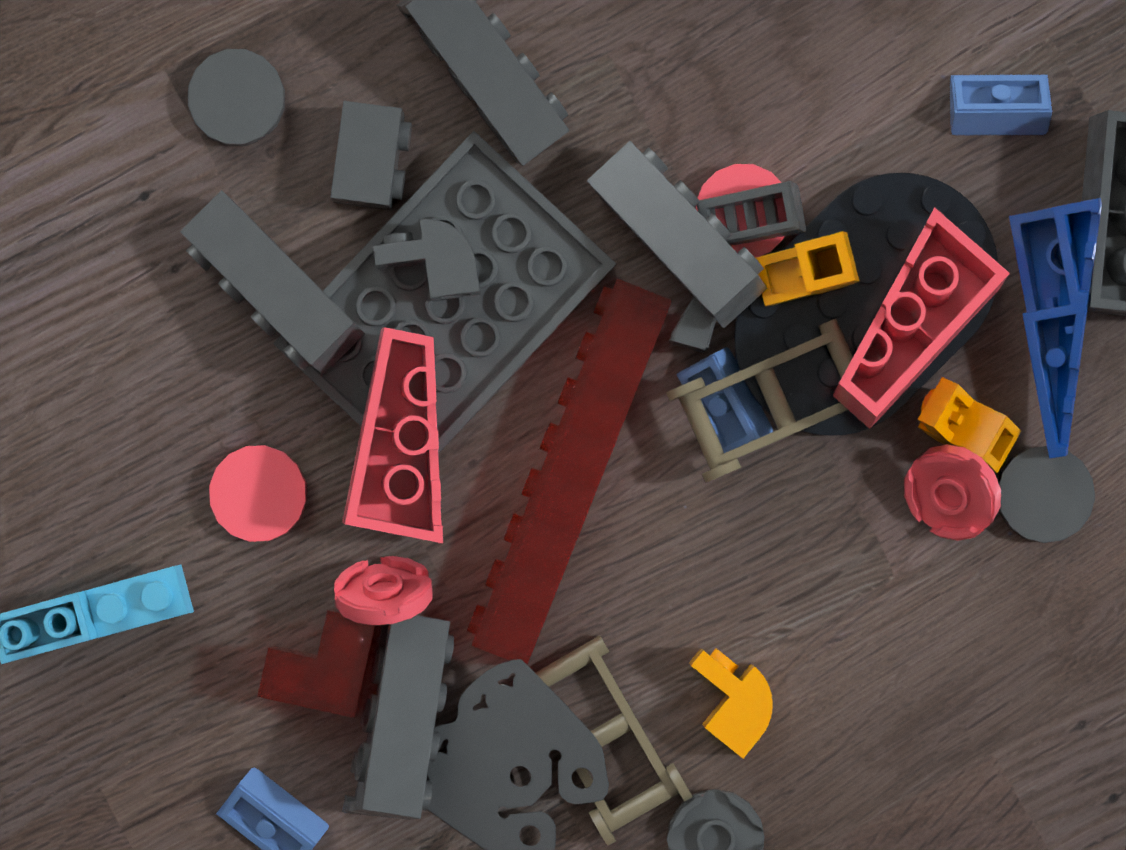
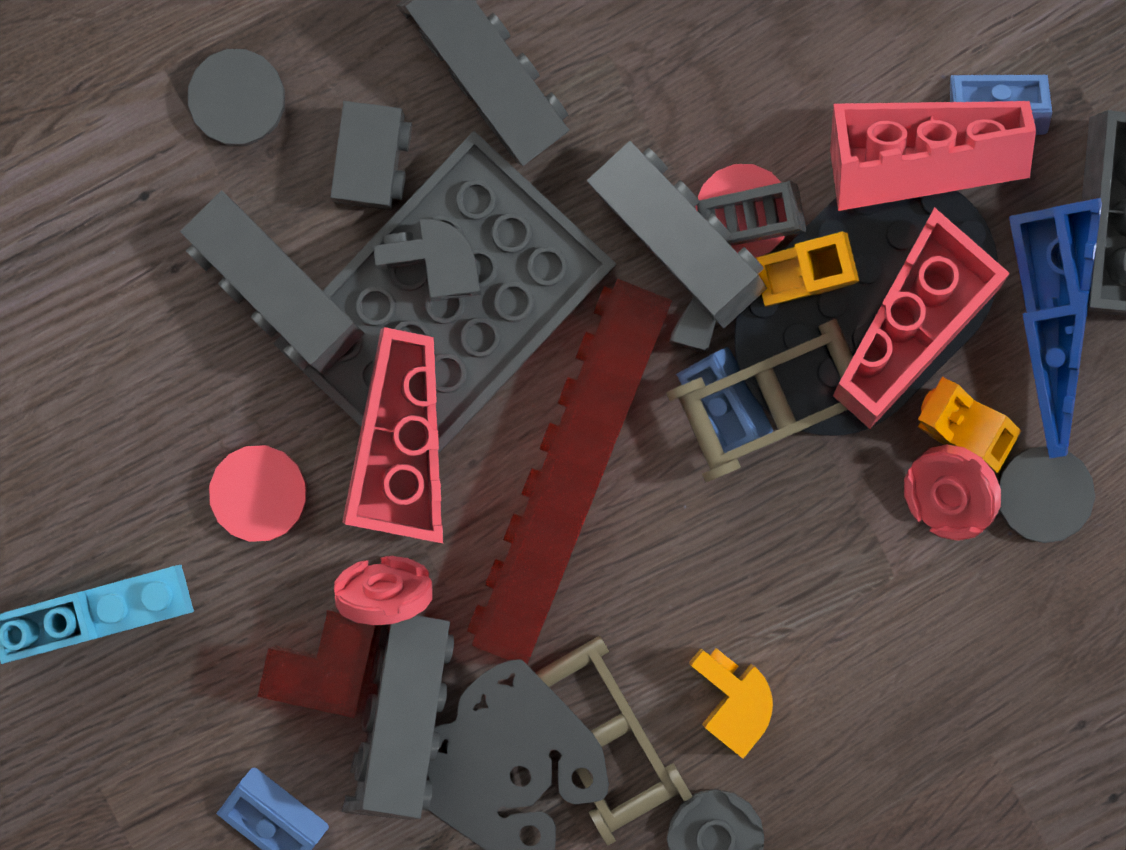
(927, 148): none -> coral wedge

